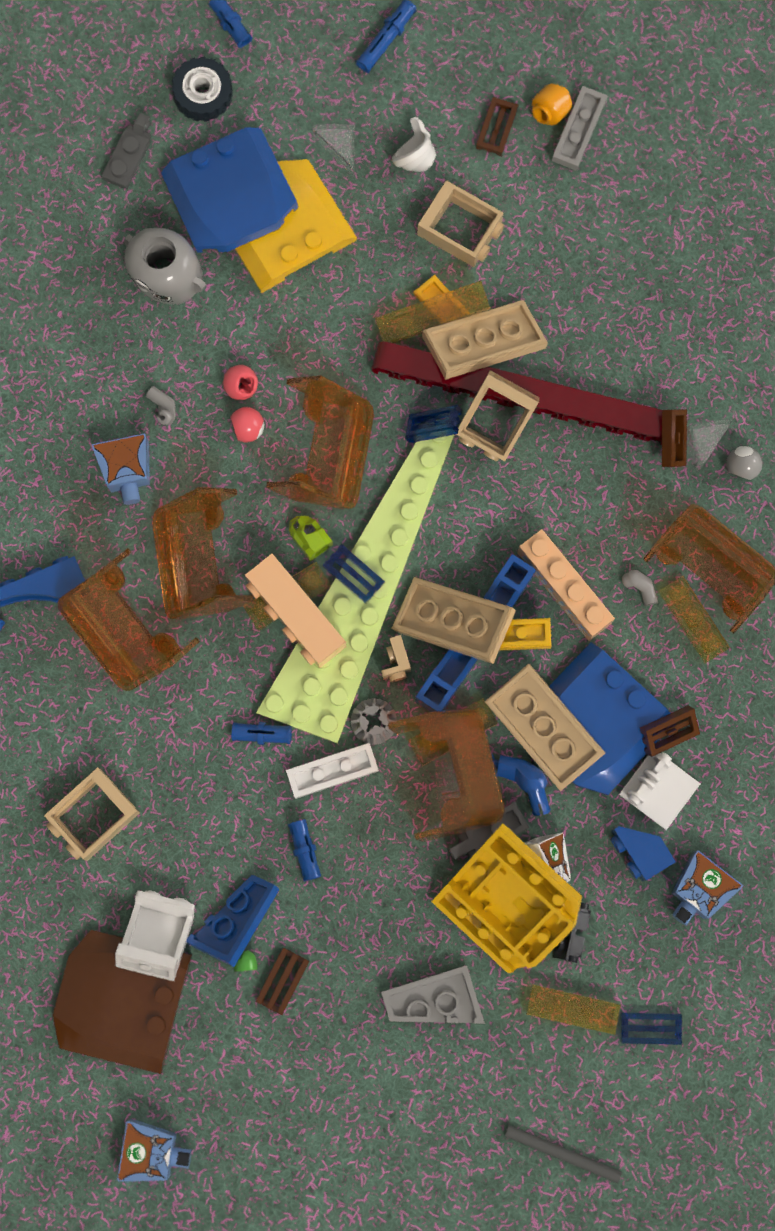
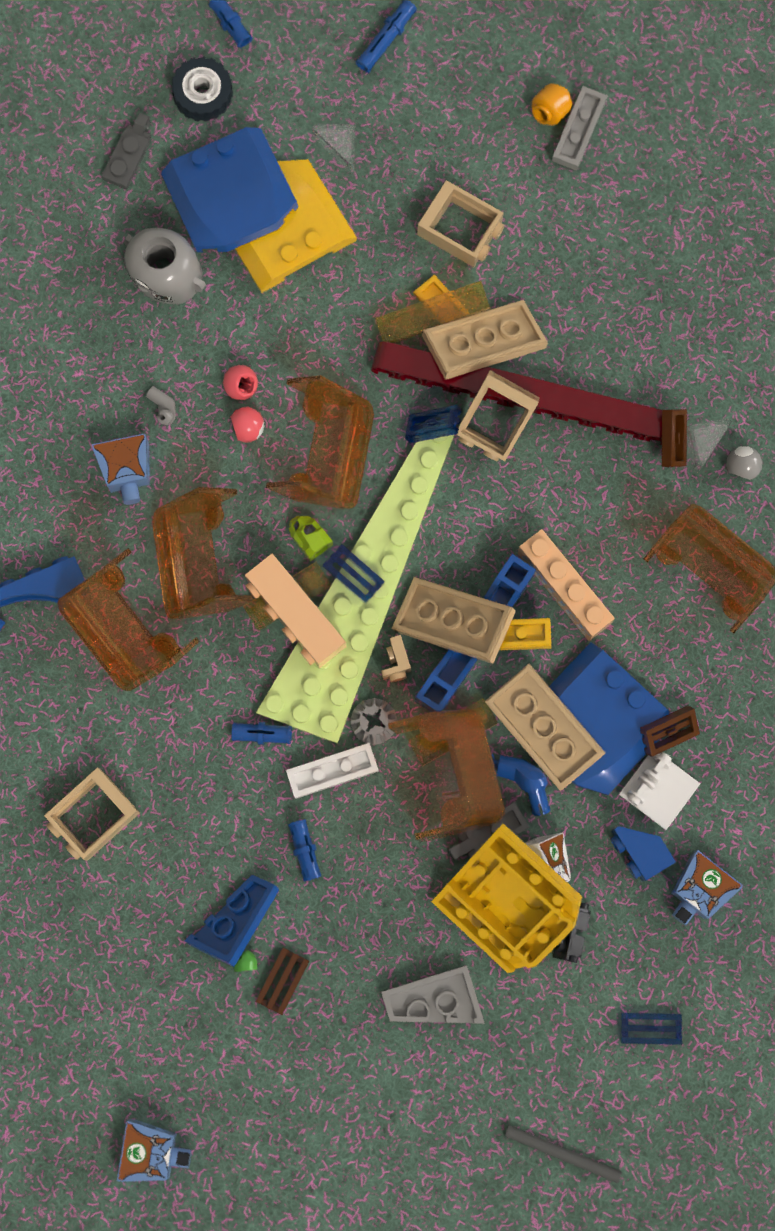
(114, 1009): reddish brown wedge -> none
(155, 935): white panel -> none
(417, 152): white hat -> none
(490, 147): reddish brown tile -> none
(573, 1009): clear yellow plate -> none
(642, 583): light grey arm -> none
(694, 619): clear yellow plate -> none

